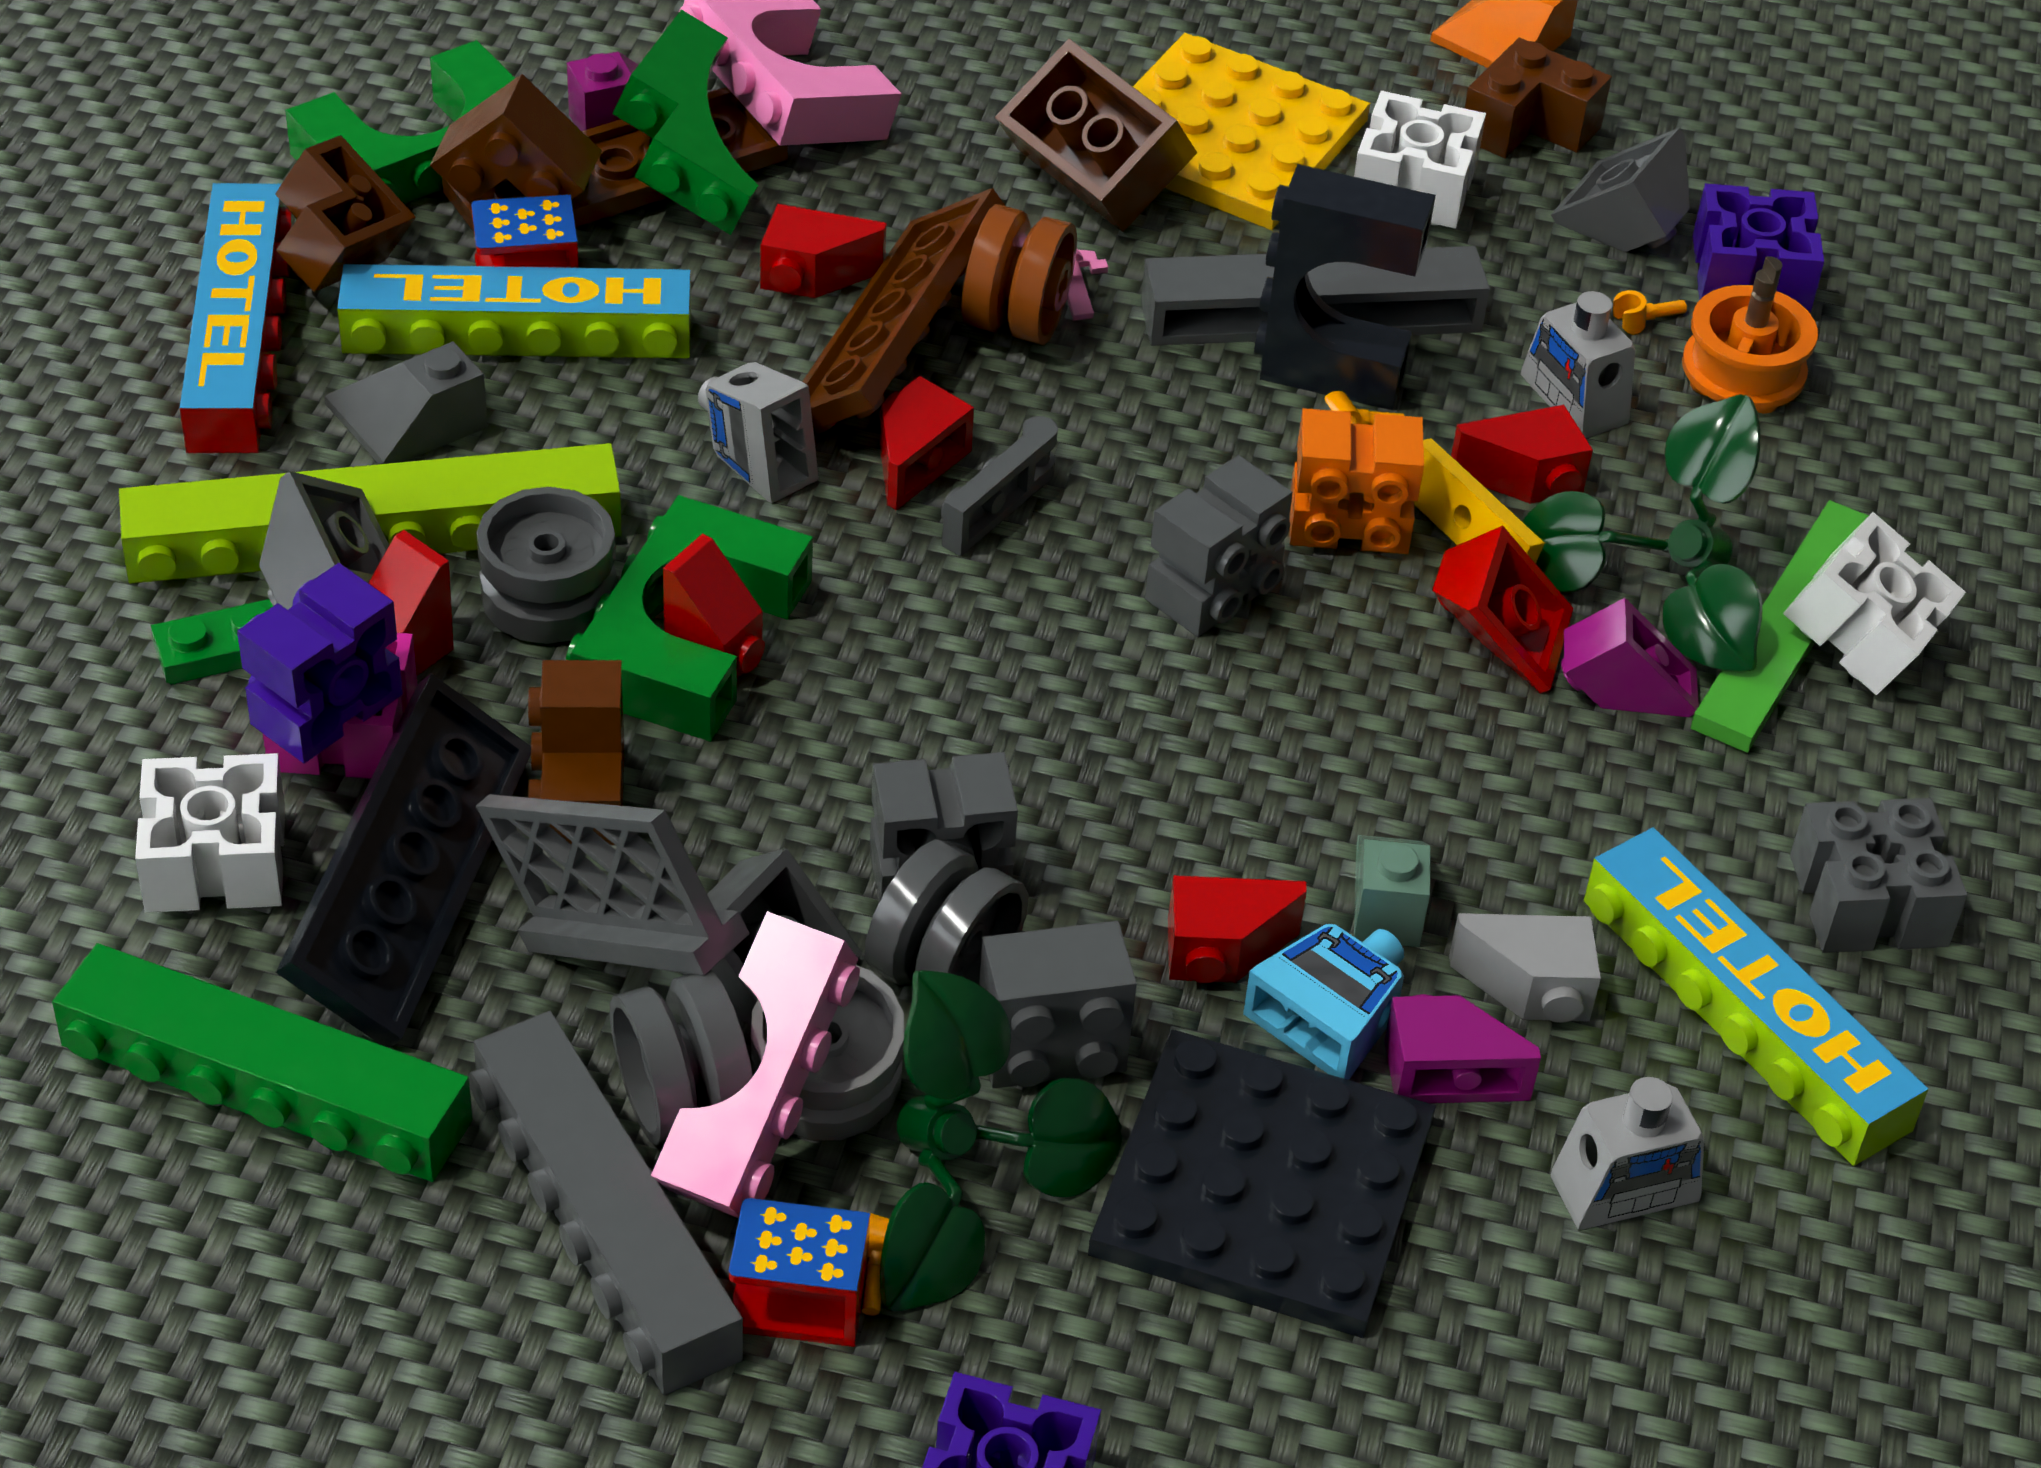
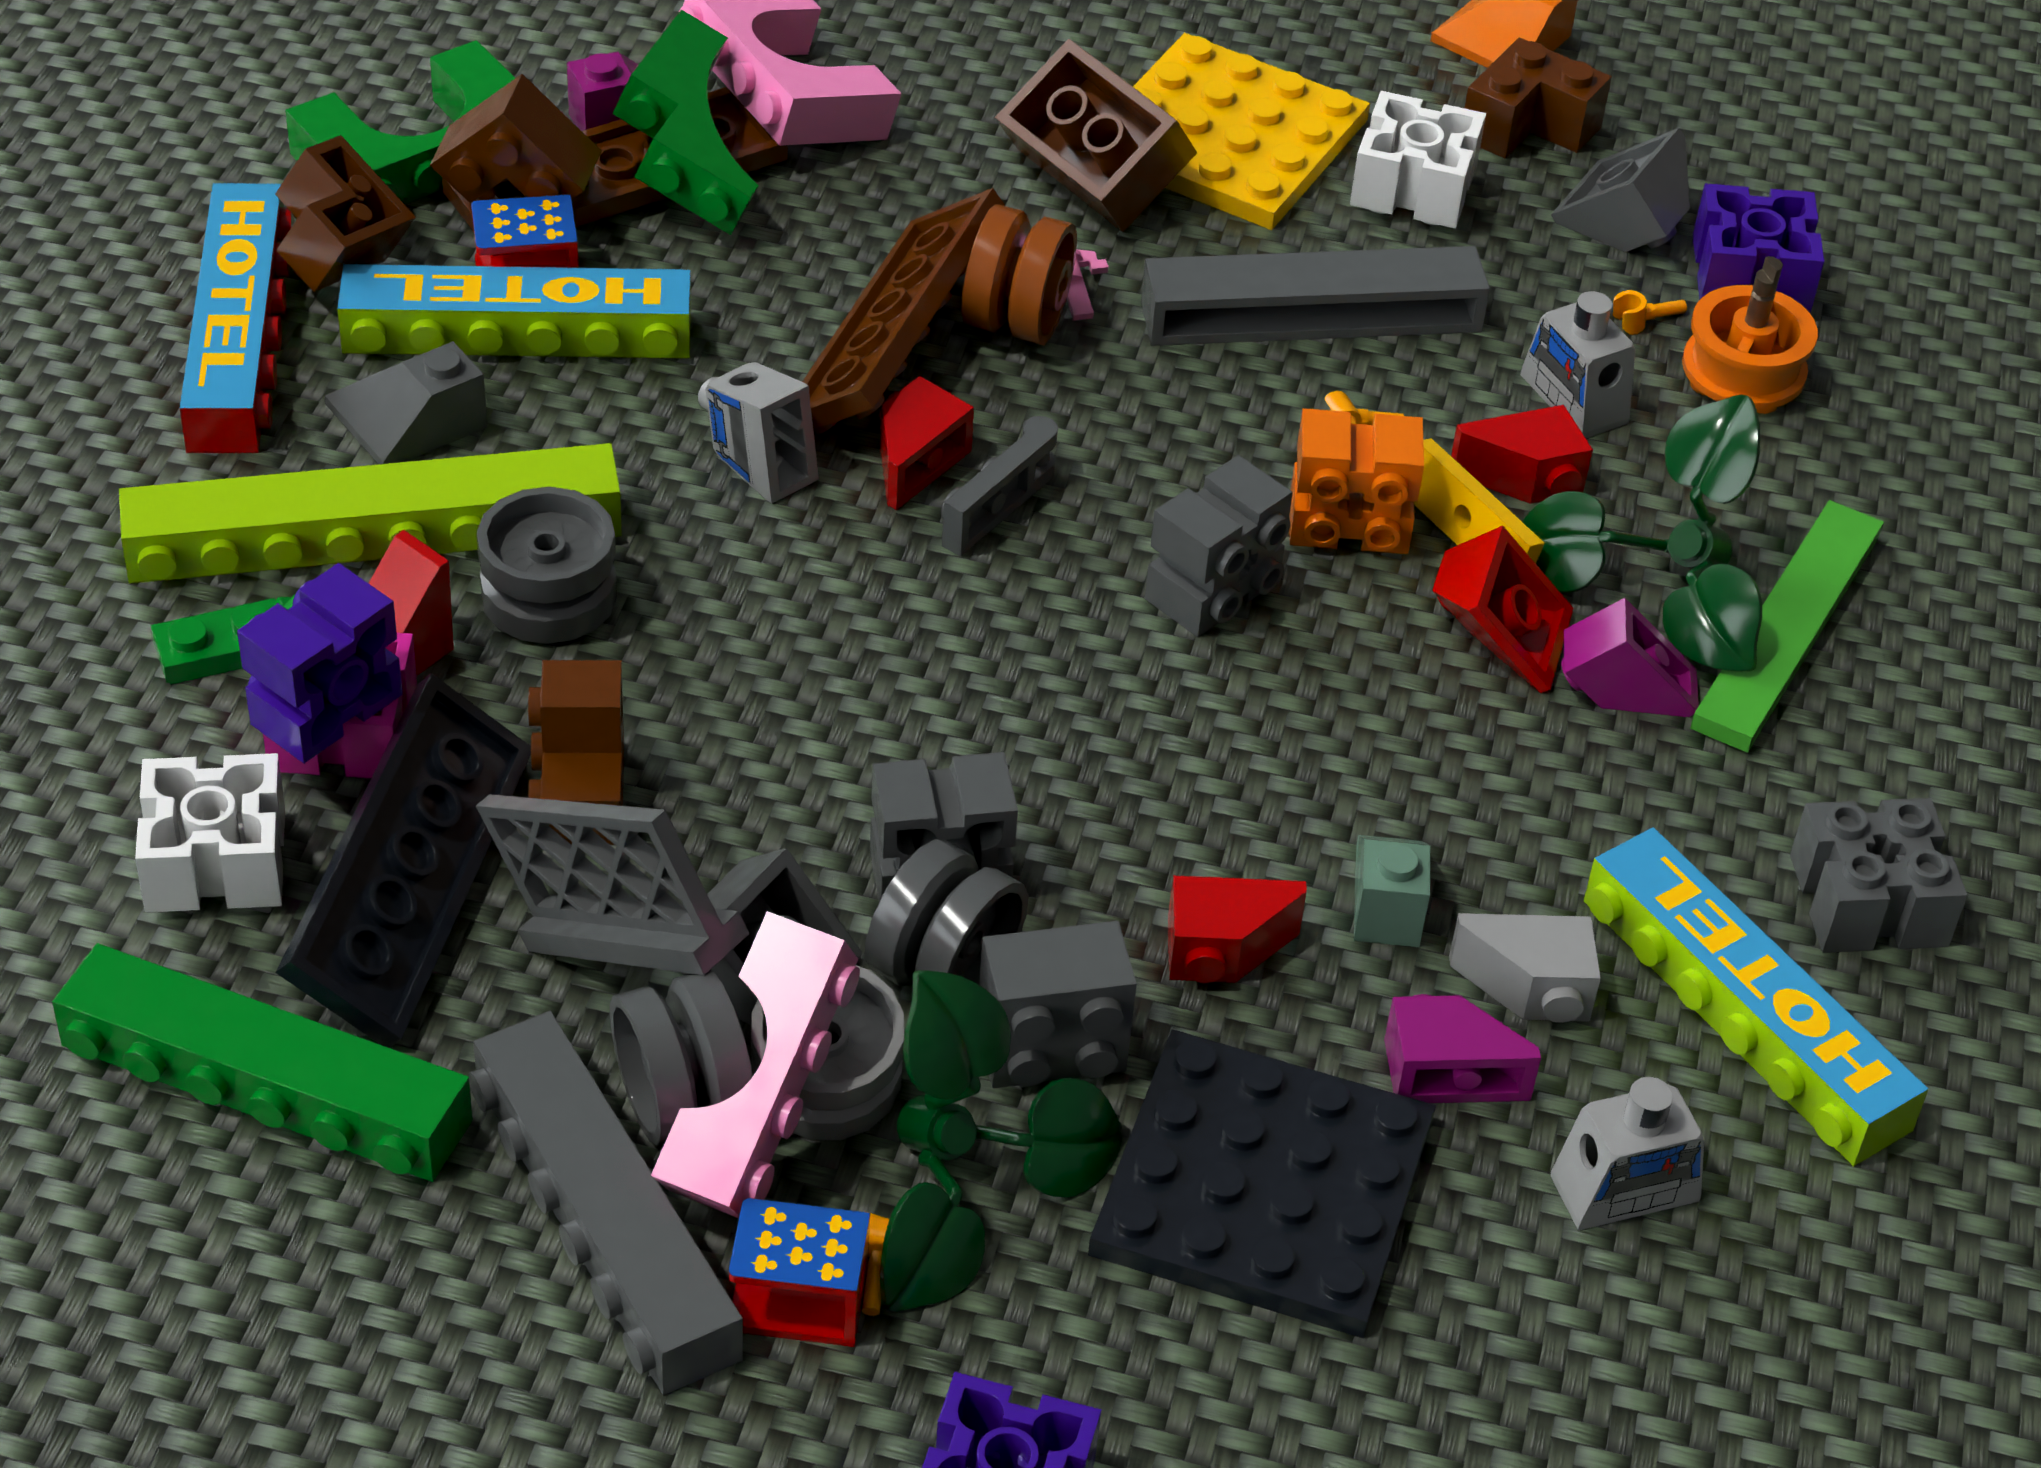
(314, 529): dark grey slope -> none
(668, 676): green arch -> none
(712, 605): red slope -> none
(819, 251): red slope -> none
(1328, 995): medium azure torso -> none
(1330, 221): black arch -> none
(1874, 603): white brick -> none

